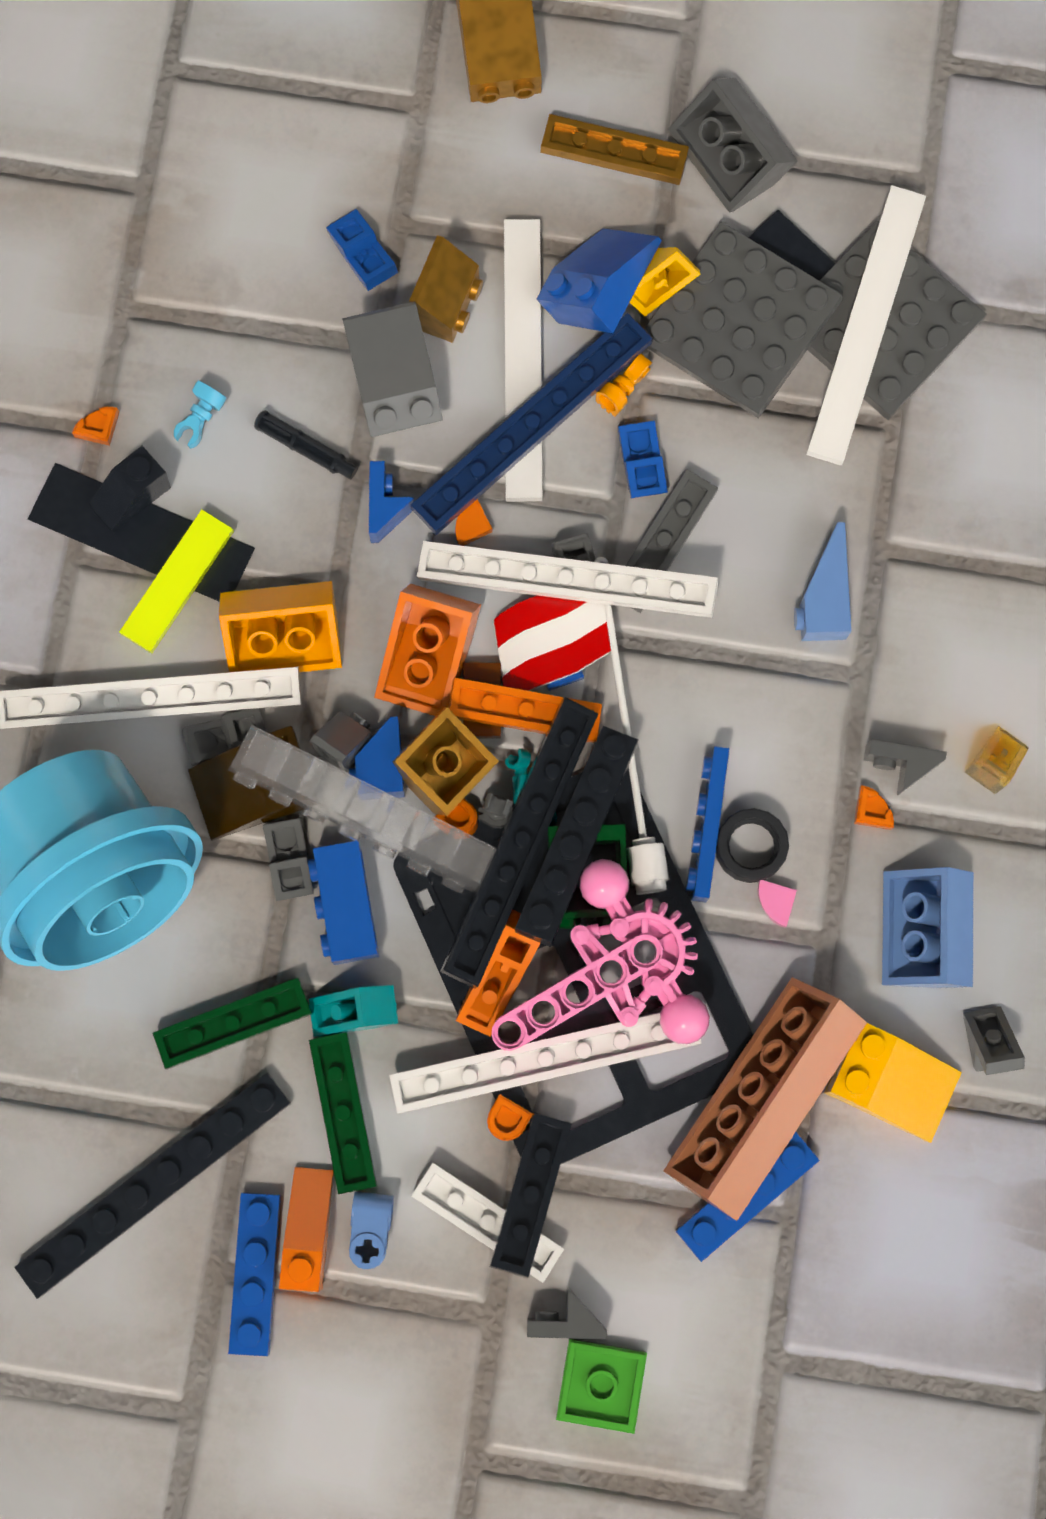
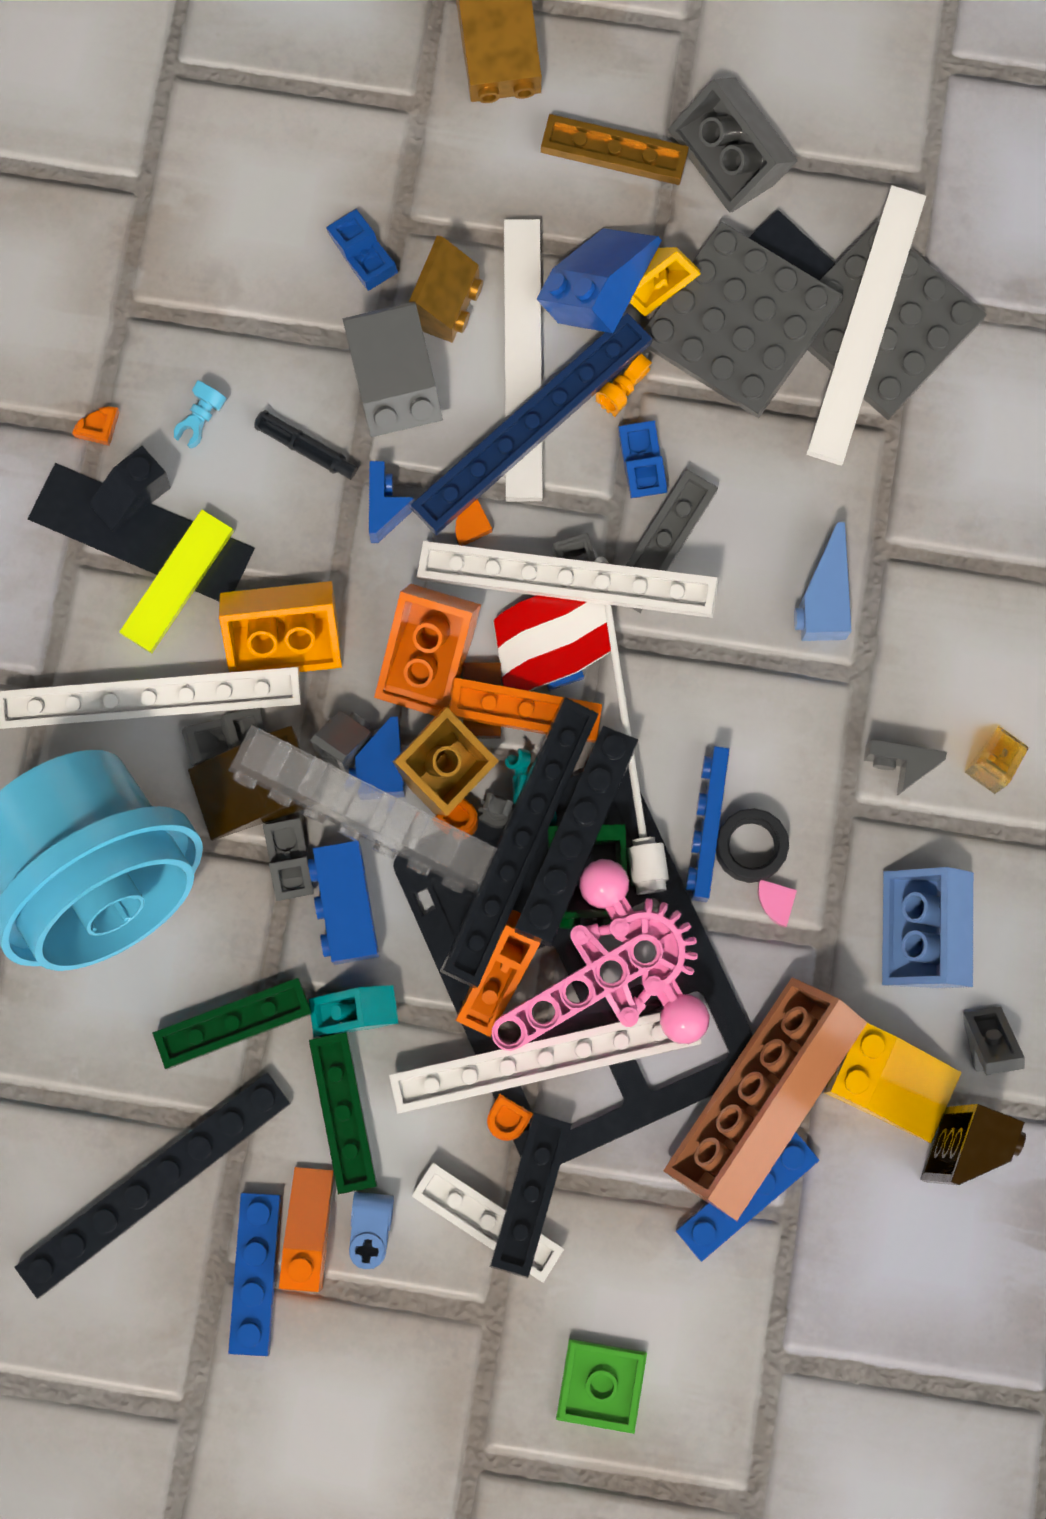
(578, 1324): dark grey slope -> none
(873, 810): orange tile -> none
(971, 1144): none -> dark brown slope

